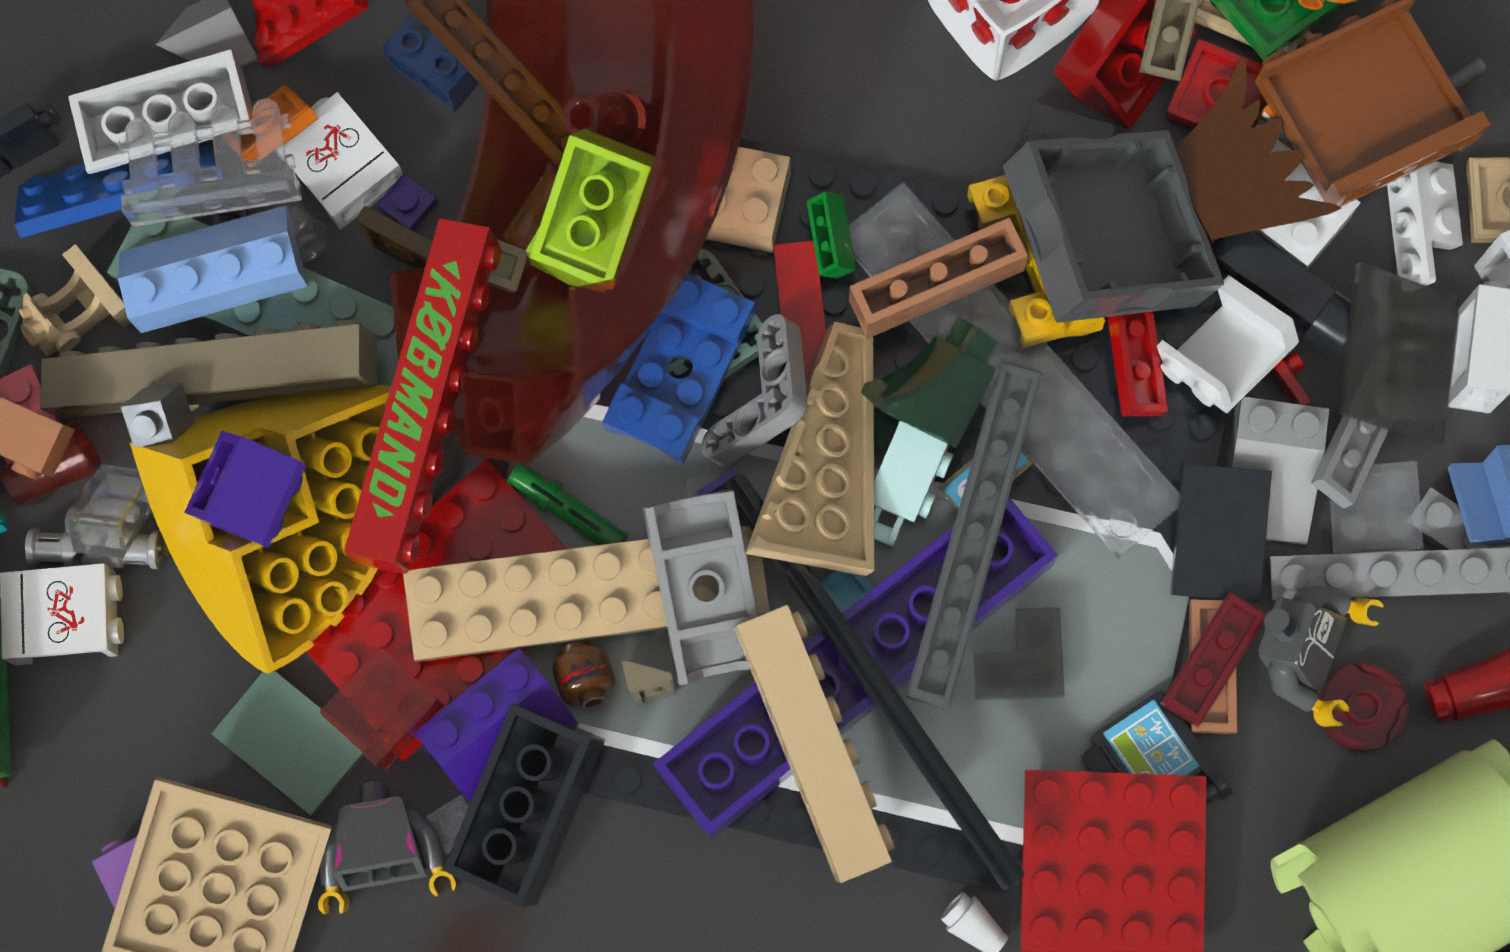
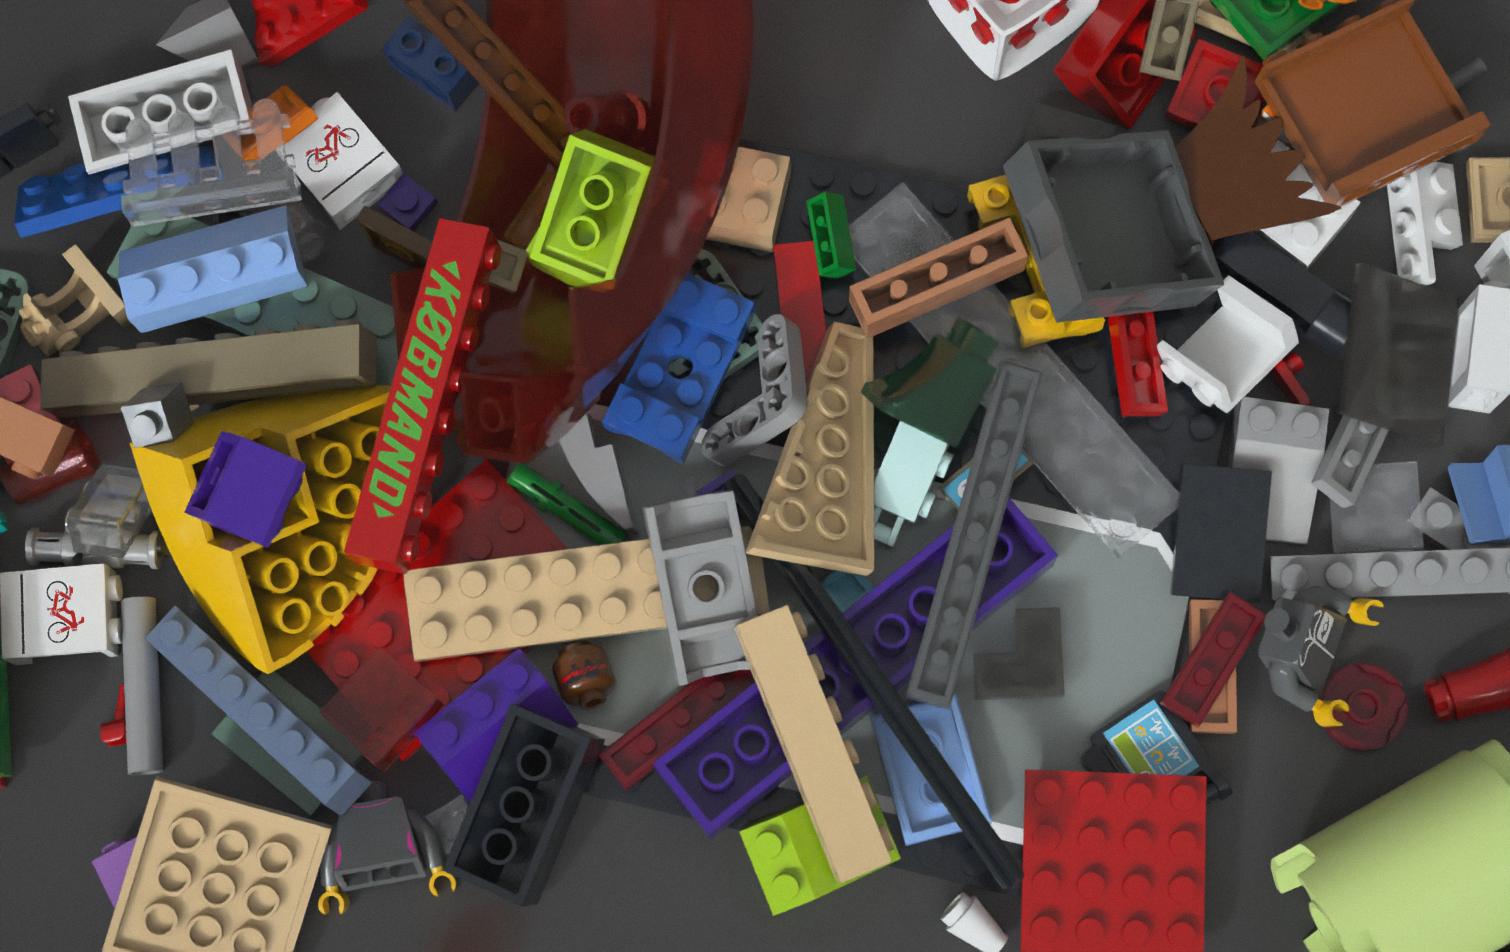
(115, 731): none -> red hand
(141, 687): none -> light grey piece
(258, 711): none -> sand blue brick
(600, 472): none -> light grey slope
(635, 752): none -> dark red tile
(647, 683): dark tan slope -> none
(791, 856): none -> lime slope
(916, 804): none -> light blue tile

